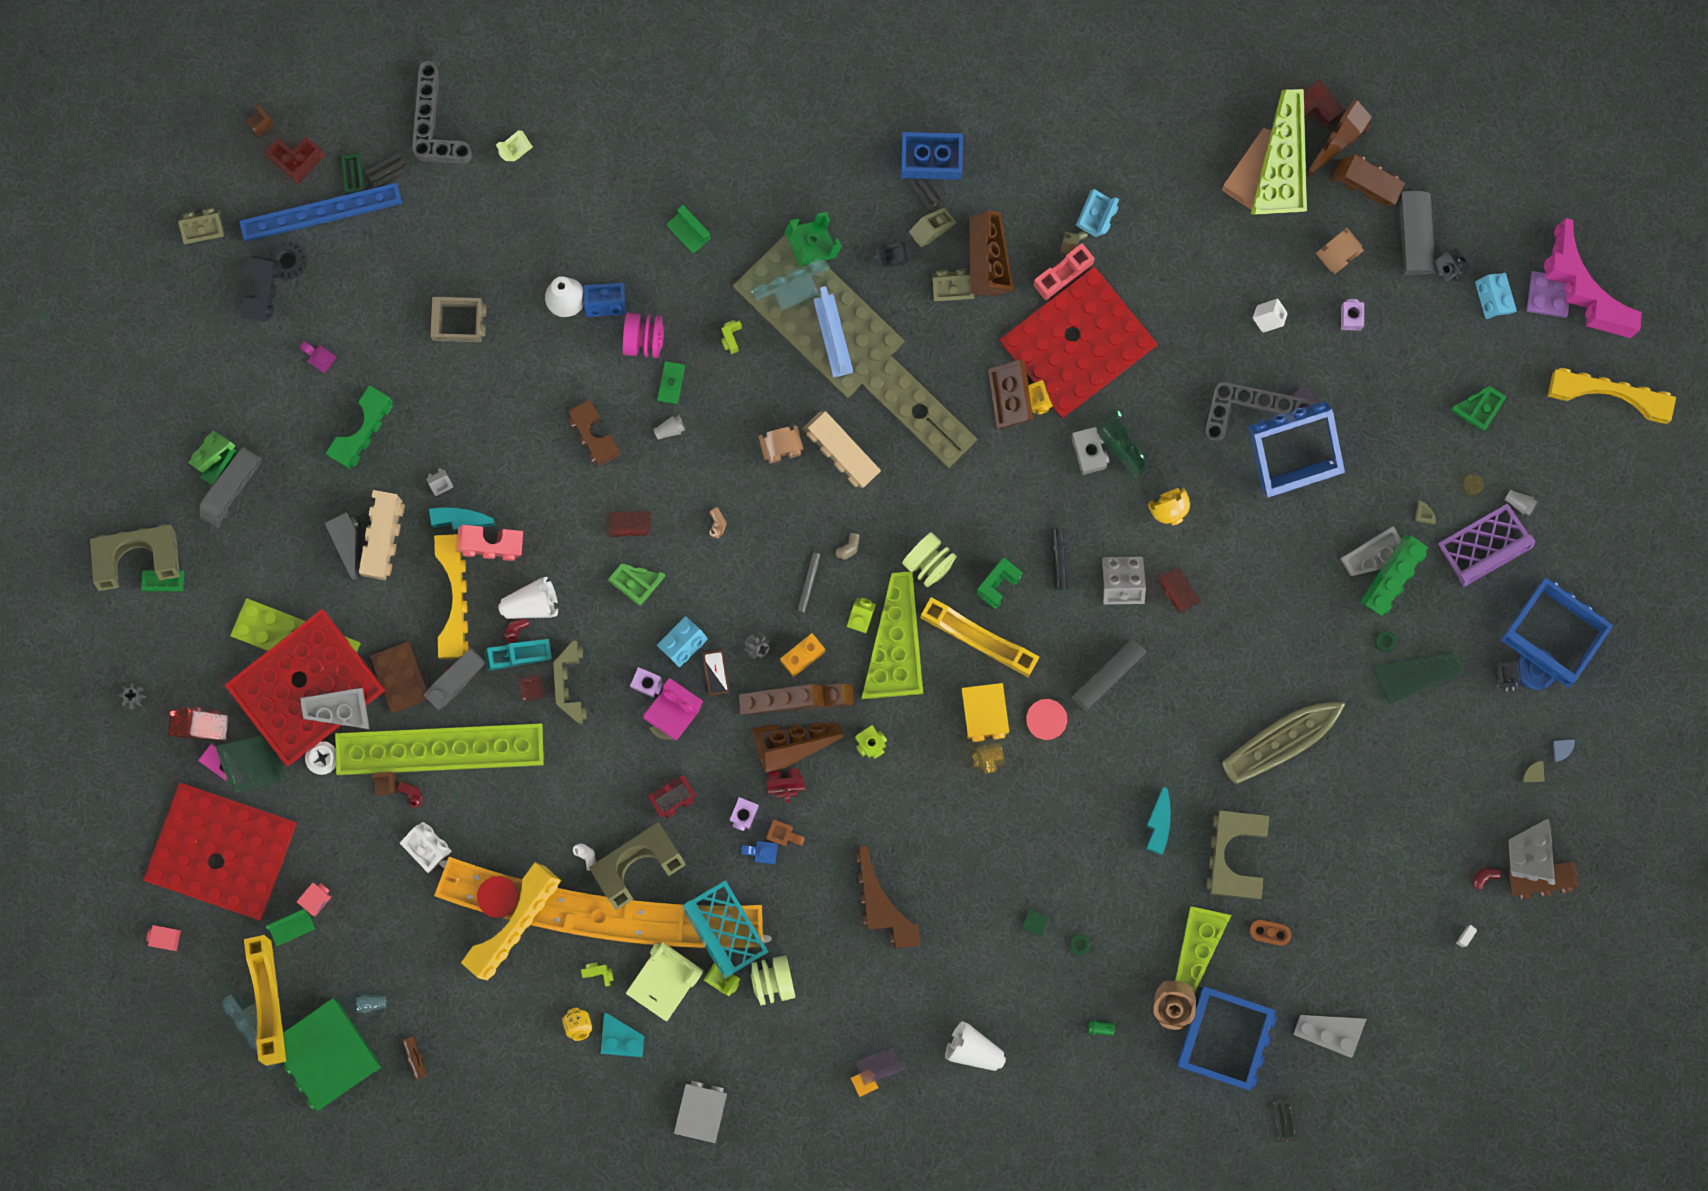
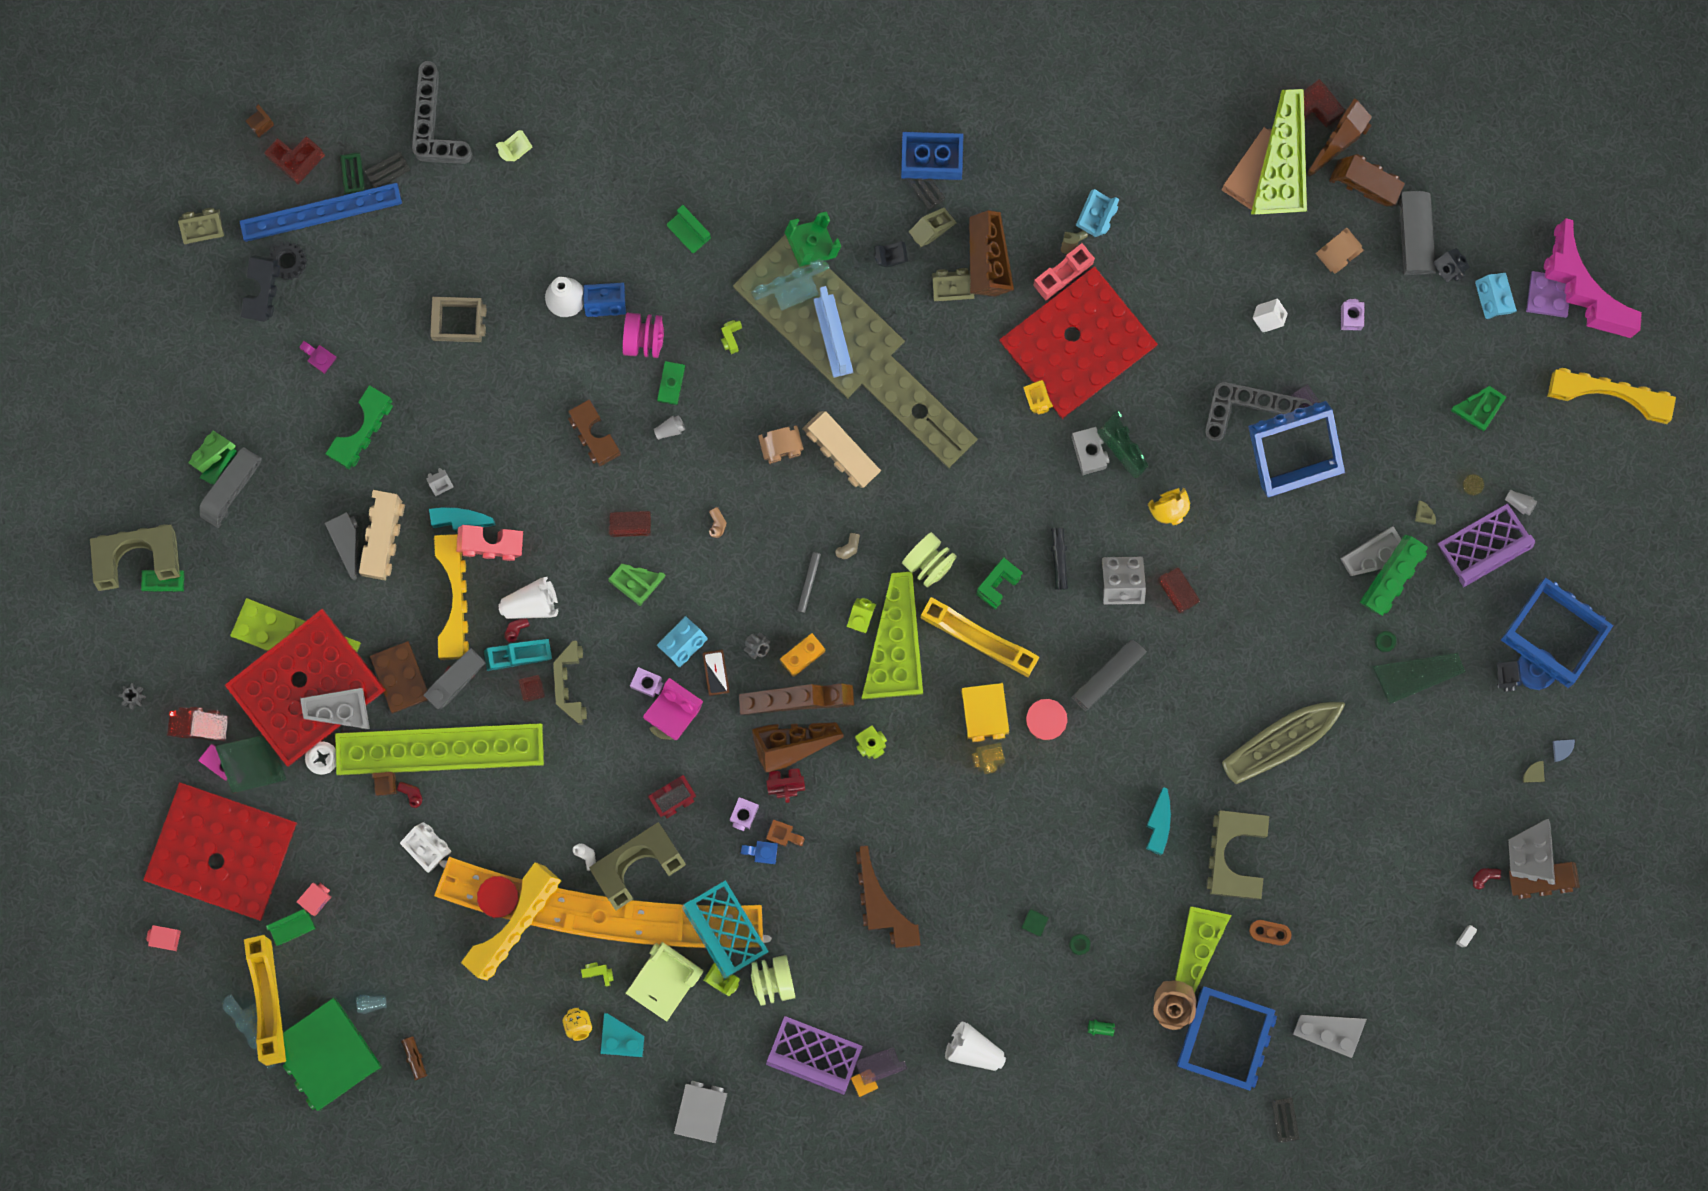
(808, 1072): none -> medium lavender fence
(1010, 394): reddish brown plate -> none

